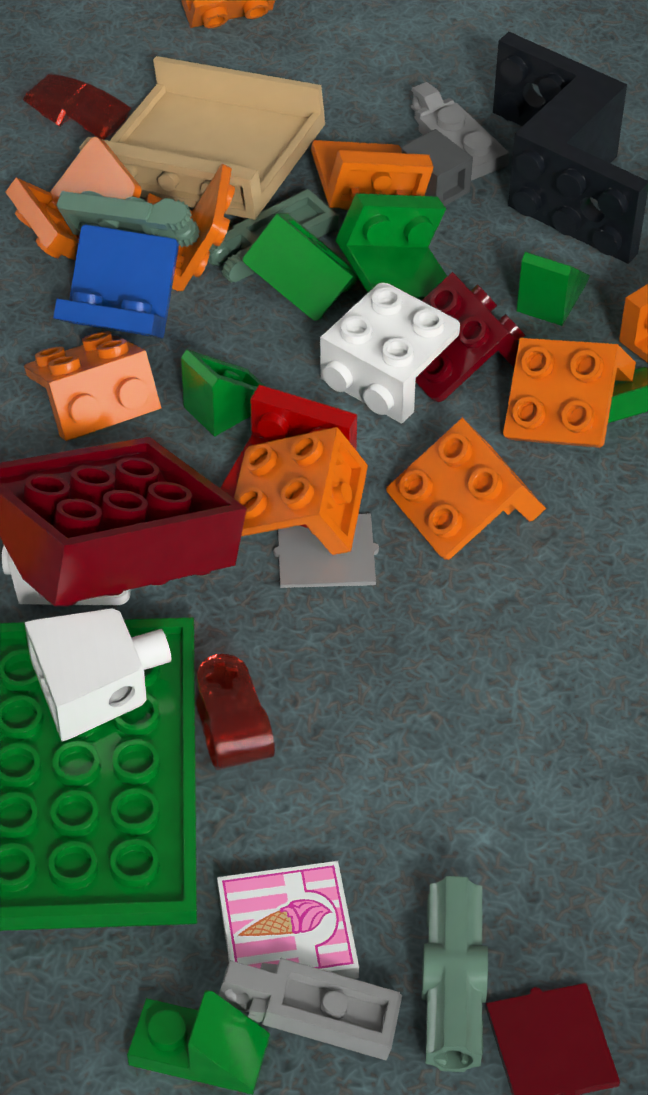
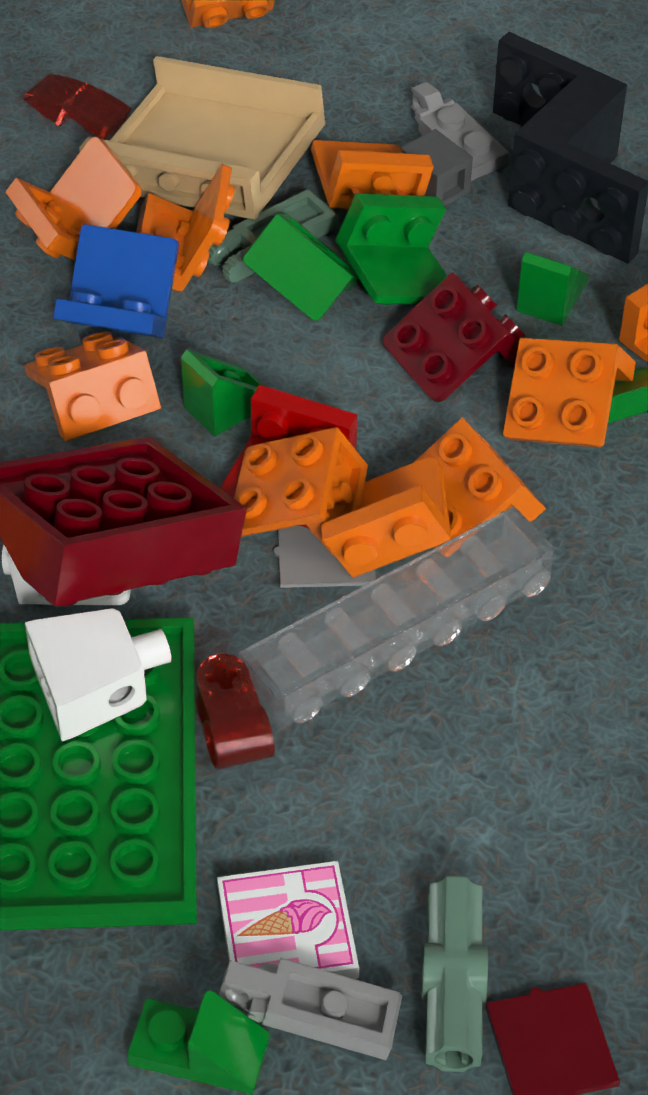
(163, 219): sand green hinge -> none
(383, 348): white bracket -> none
(396, 519): none -> orange bracket
(397, 617): none -> clear brick

